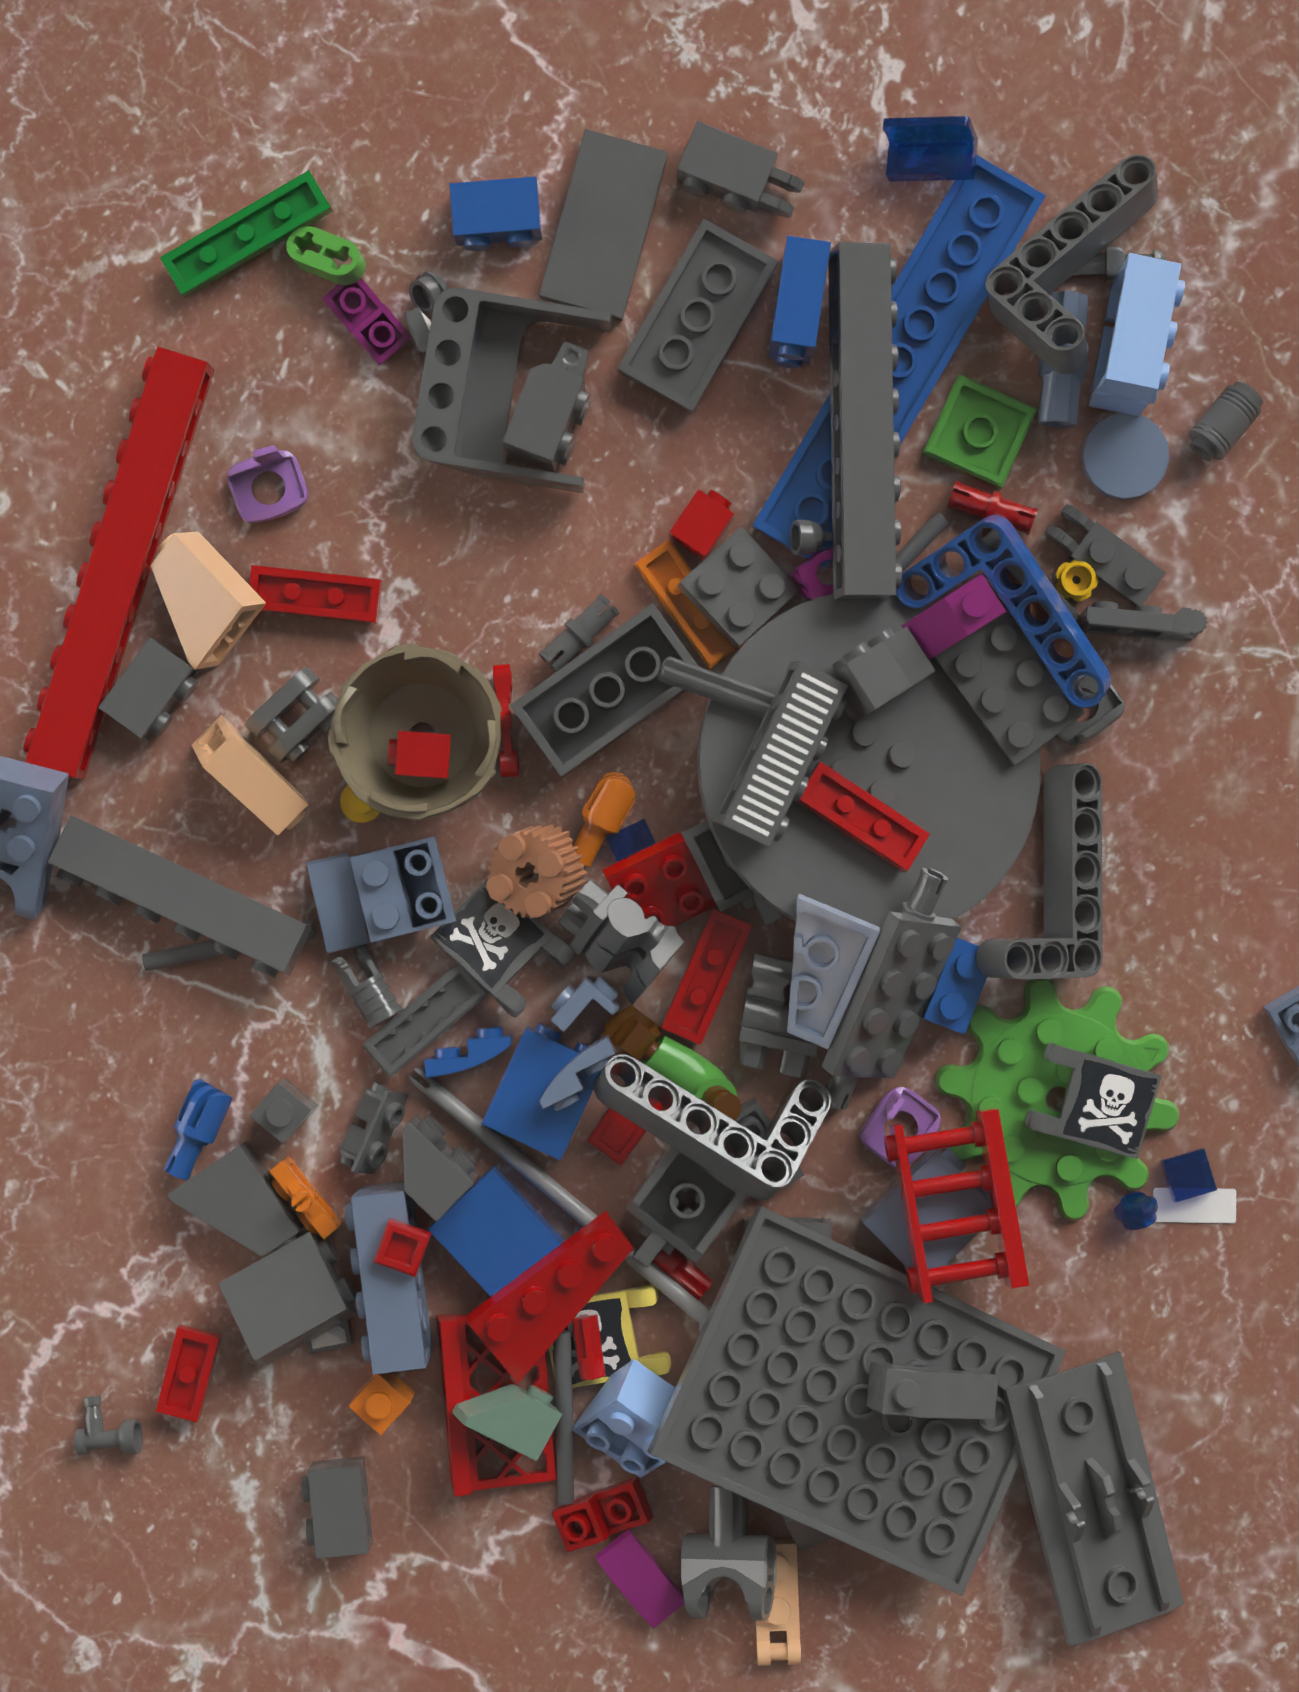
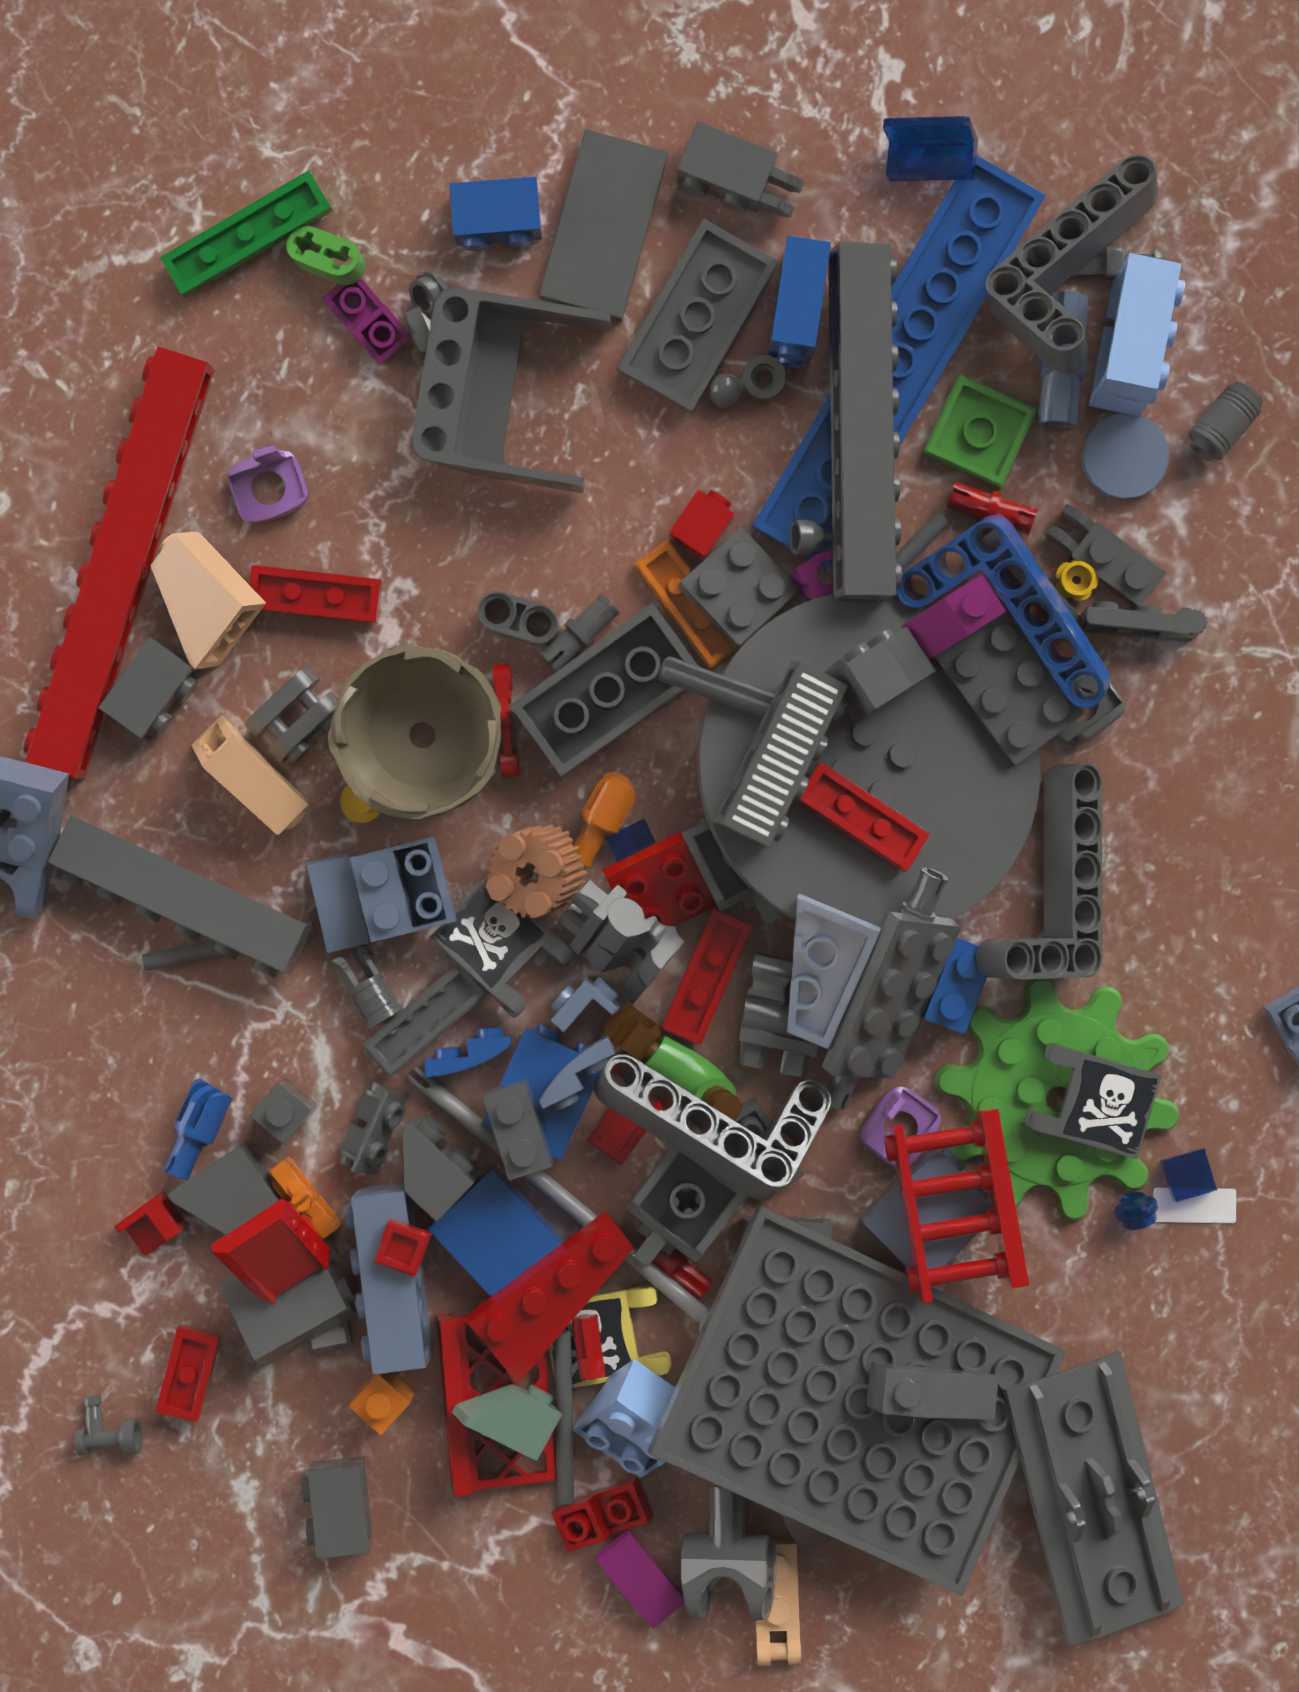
(153, 1223): none -> red panel
(273, 1250): none -> red slope
(420, 754): red brick -> none
(517, 623): none -> dark grey beam
(518, 1129): none -> dark grey brick
(548, 410): dark grey hinge -> none
(726, 389): none -> dark grey plate

